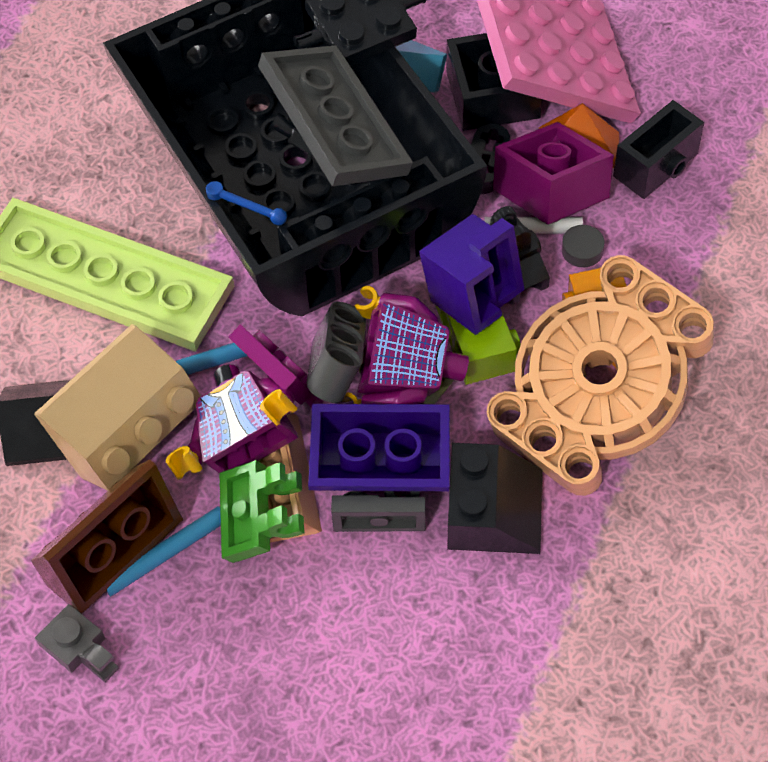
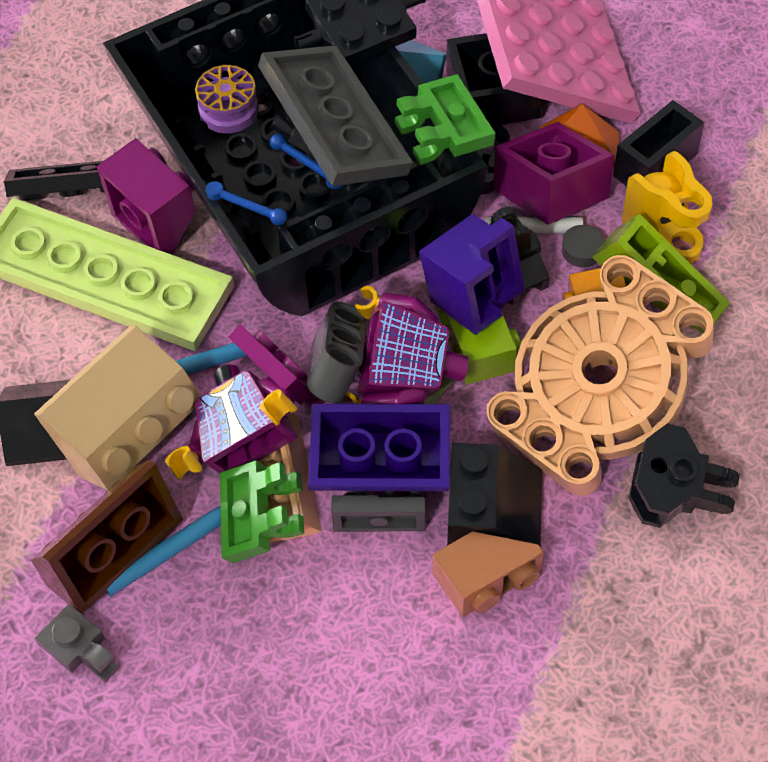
(65, 179): none -> black plate
(147, 195): none -> magenta slope
(227, 102): none -> medium lavender wheel
(279, 142): none -> blue hinge
(455, 116): none -> bright green plate
(483, 568): none -> nougat slope
(649, 248): none -> lime slope
(664, 203): none -> yellow piece
(672, 477): none -> black hinge

